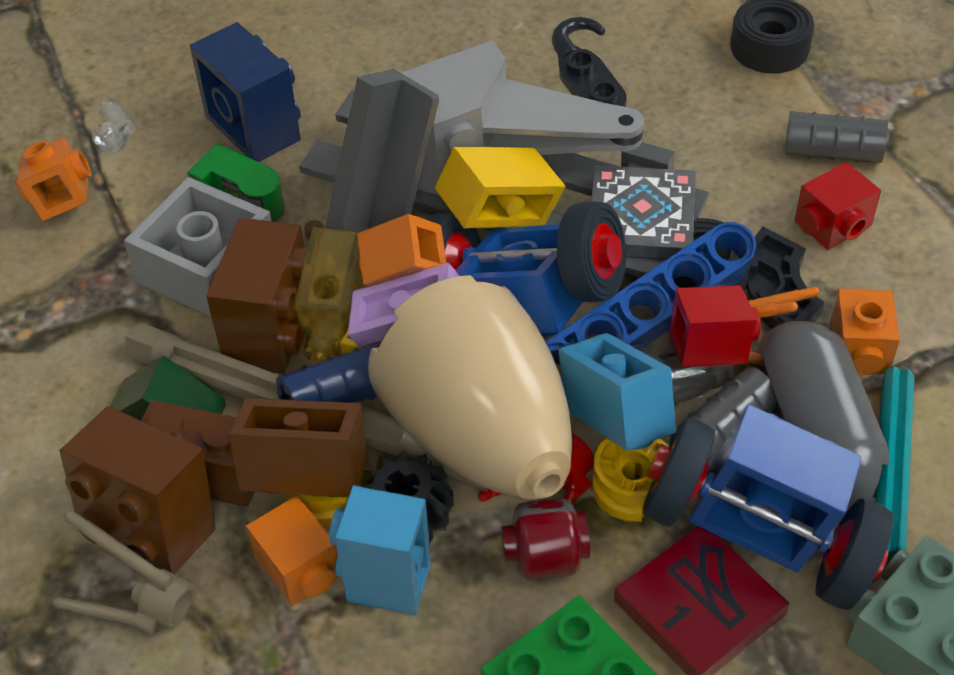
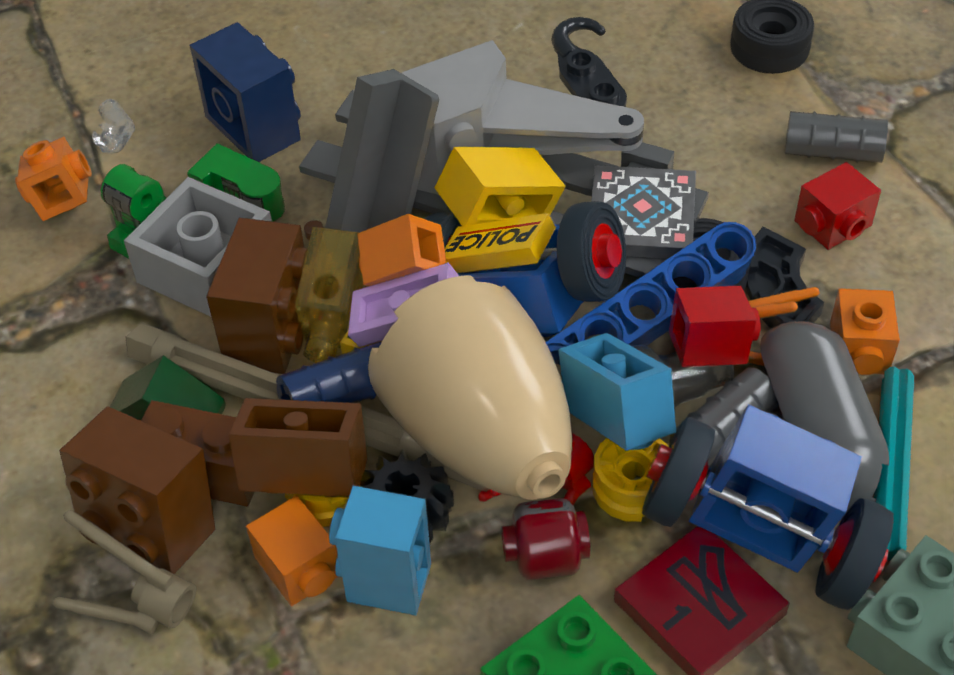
(131, 202): none -> green leg
(499, 243): none -> yellow tile

